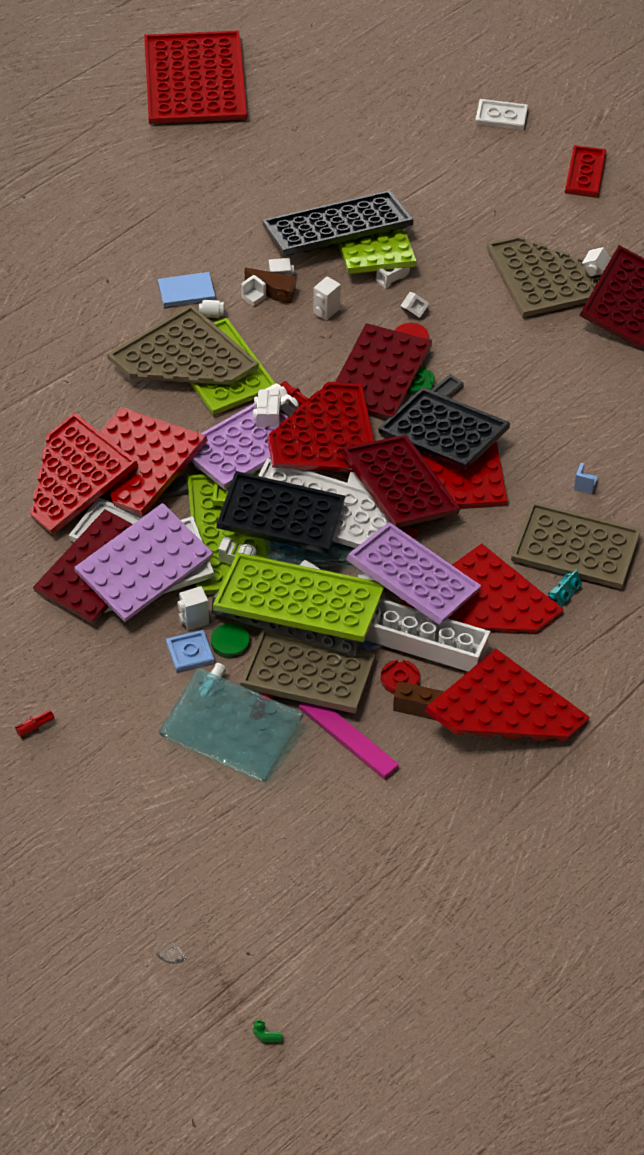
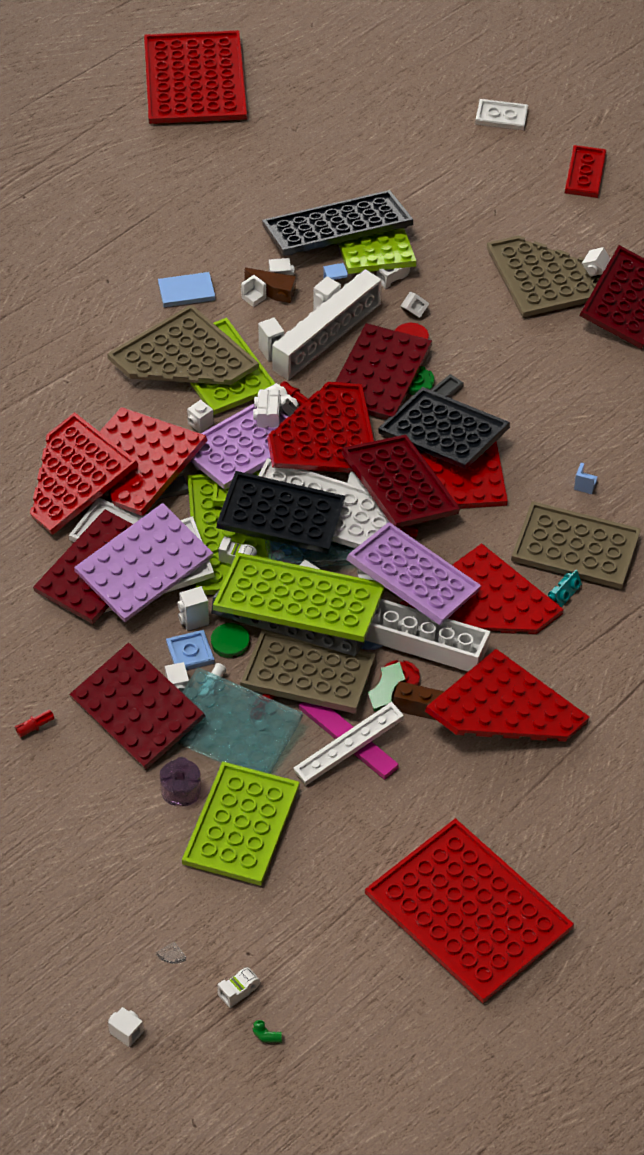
(125, 1026): none -> white brick
(137, 705): none -> dark red plate
(177, 675): none -> white brick
(180, 782): none -> clear purple brick
(200, 416): none -> white brick
(212, 308): white brick -> none
(238, 986): none -> white leg
(241, 823): none -> lime plate
(269, 333): none -> white brick
(326, 324): none -> white brick
(335, 271): none -> light blue panel
(348, 743): none -> white plate
(384, 691): none -> tile
(469, 910): none -> red plate

